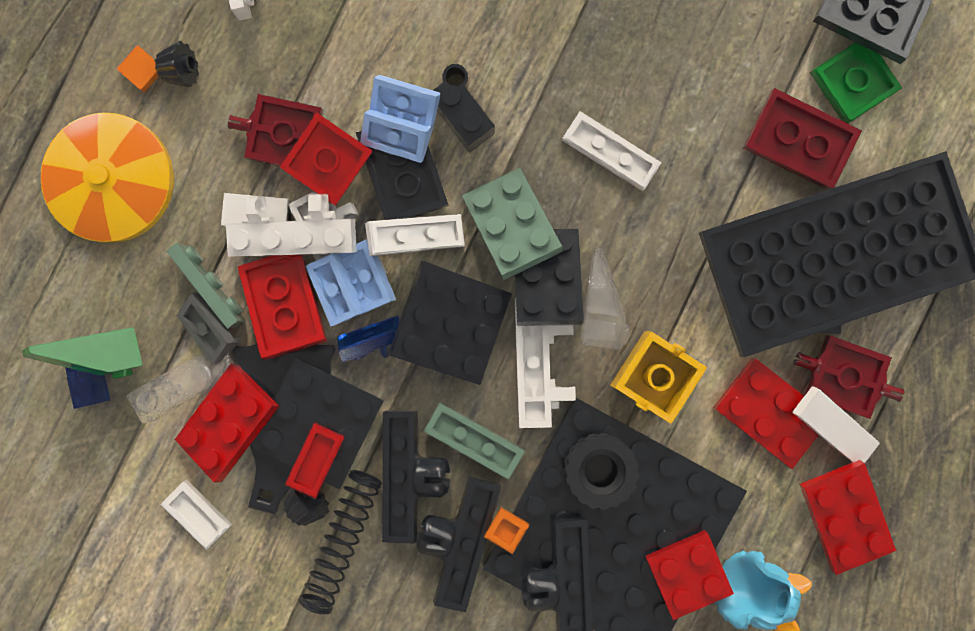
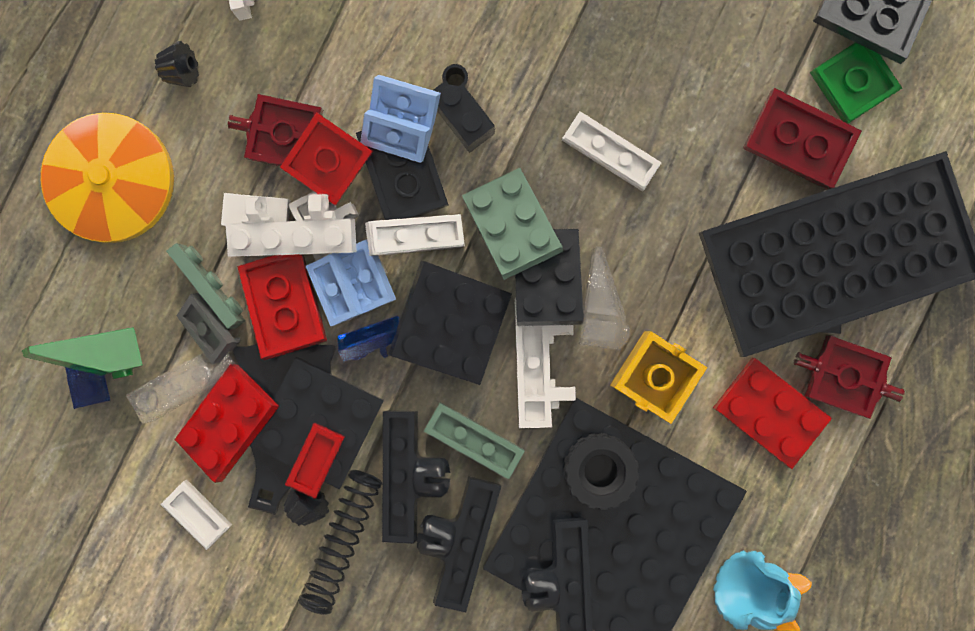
(139, 69): orange tile -> none
(506, 530): orange tile -> none
(689, 575): red plate -> none
(835, 426): white tile -> none
(847, 517): red plate -> none

